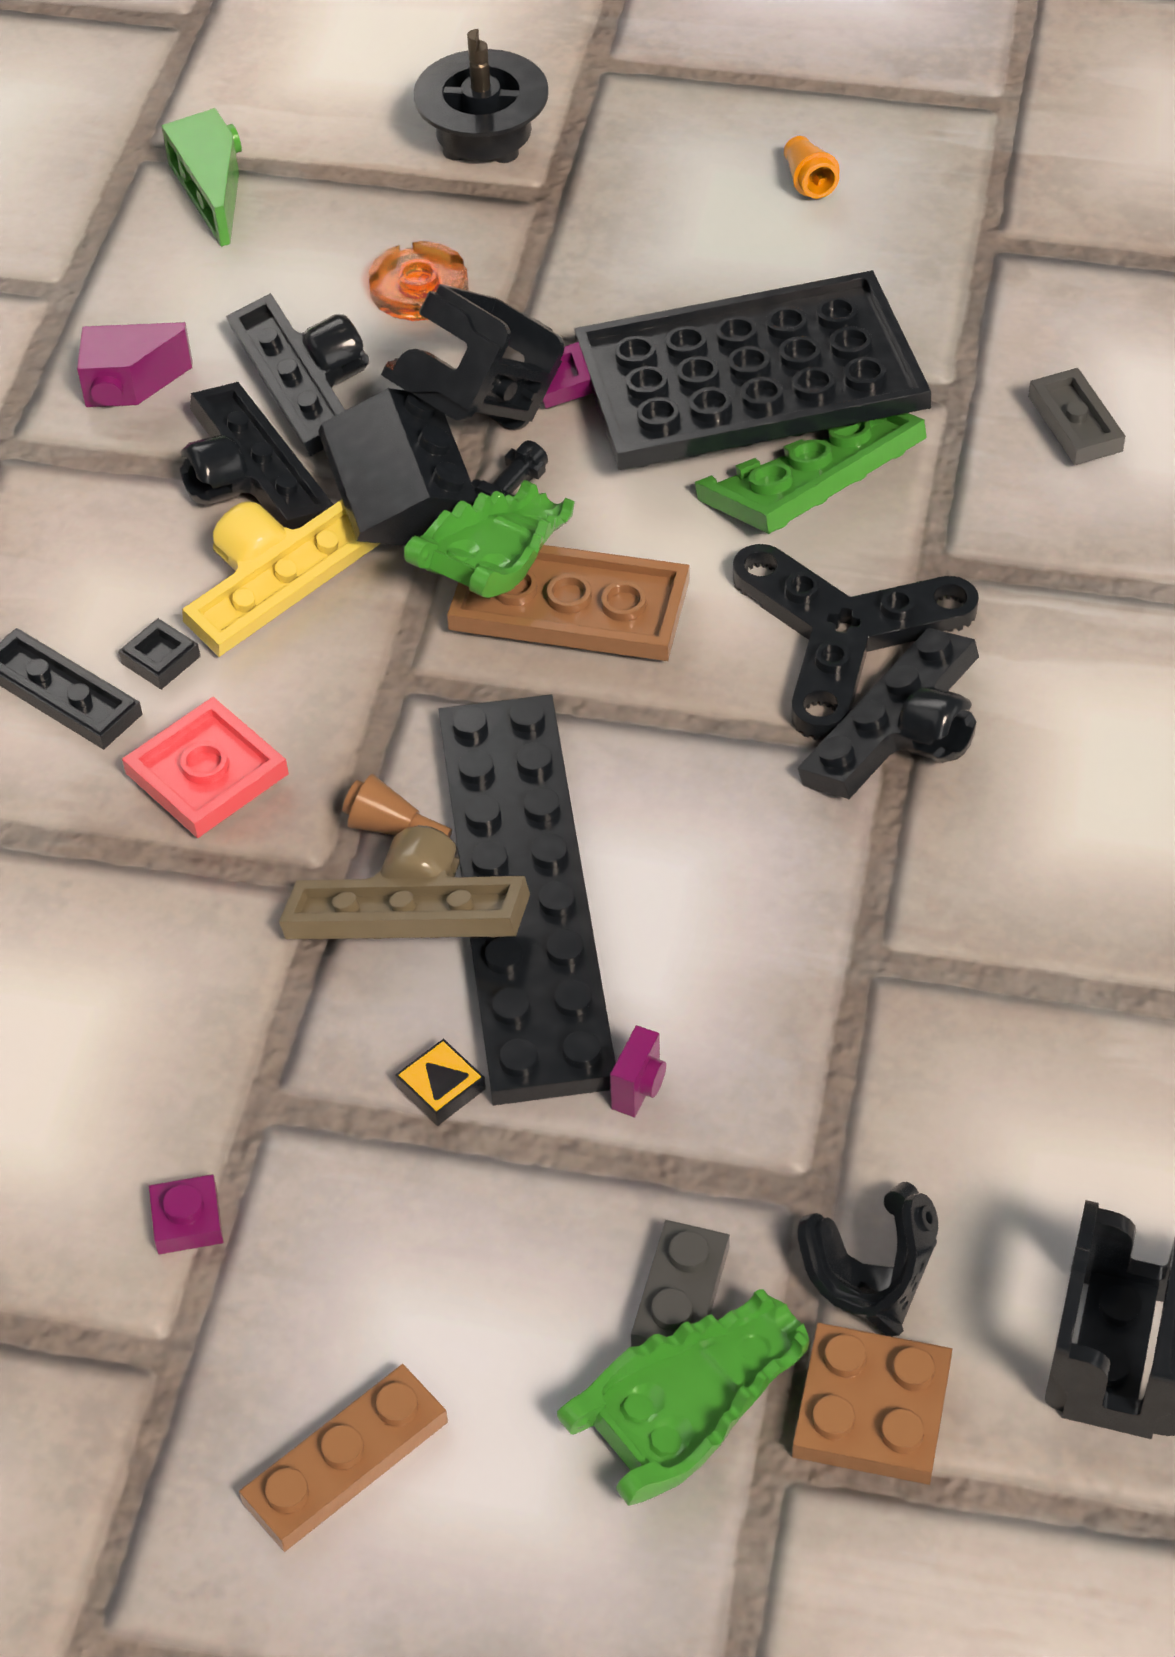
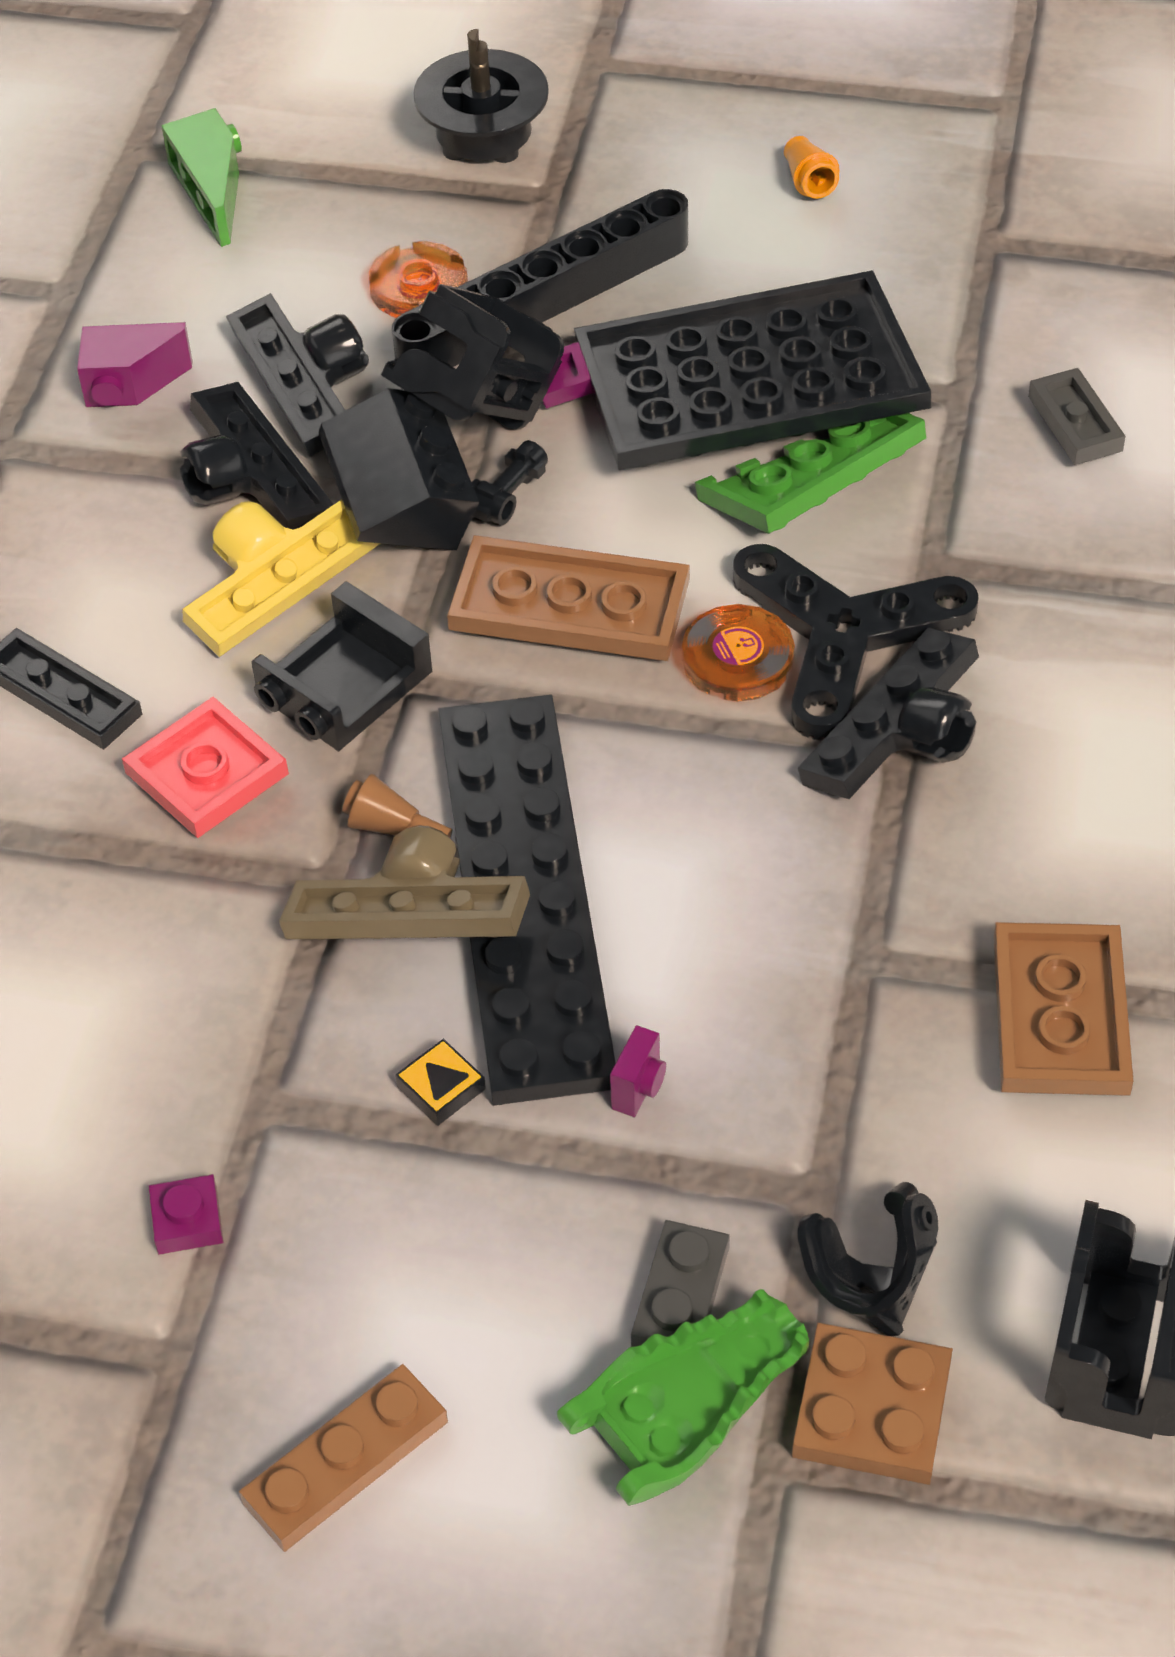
(159, 653): black tile -> none
(346, 669): none -> black panel
(491, 541): bright green animal -> none
(566, 269): none -> black beam
(738, 652): none -> clear orange tile
(1062, 1009): none -> medium nougat plate

